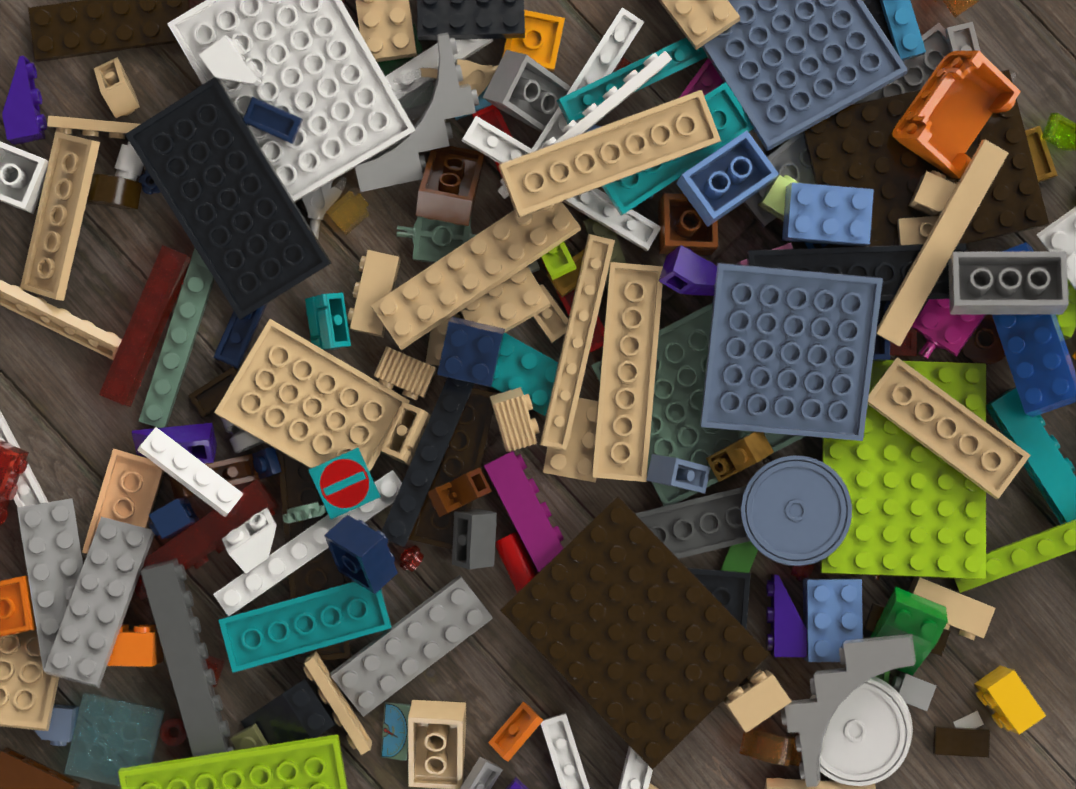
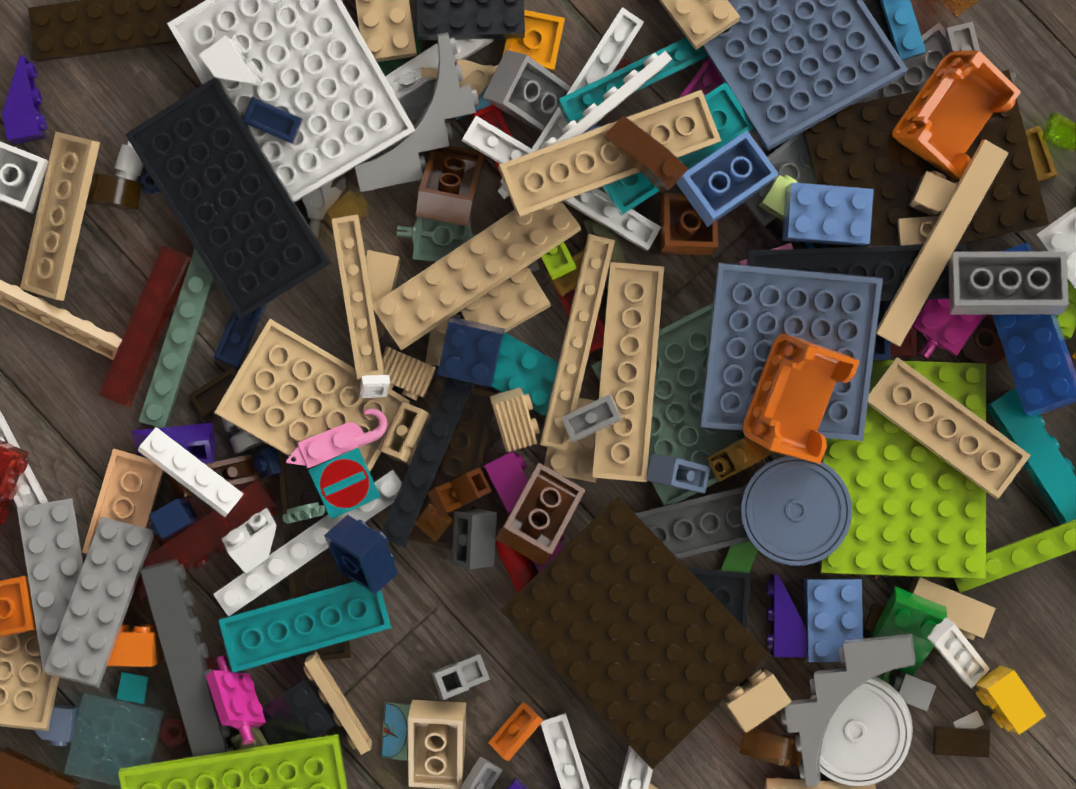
(90, 127): tan plate -> none
(116, 88): tan slope -> none
(133, 687): none -> teal tile
(235, 699): none -> dark pink plate
(328, 321): teal brick -> none
(337, 441): none -> bright pink plate
(357, 296): none -> tan plate
(374, 386): none -> white tile
(411, 558): clear red plate -> none
(411, 645): light grey plate -> none
(433, 524): none -> clear orange plate
(459, 676): none -> light grey brick
(540, 514): none -> reddish brown slope
(552, 319): tan plate -> none
(591, 418): none -> light grey plate
(646, 154): none -> reddish brown slope
(688, 273): dark purple slope -> none
(795, 396): none -> orange windscreen
(802, 571): clear red plate -> none
(958, 652): none -> white plate

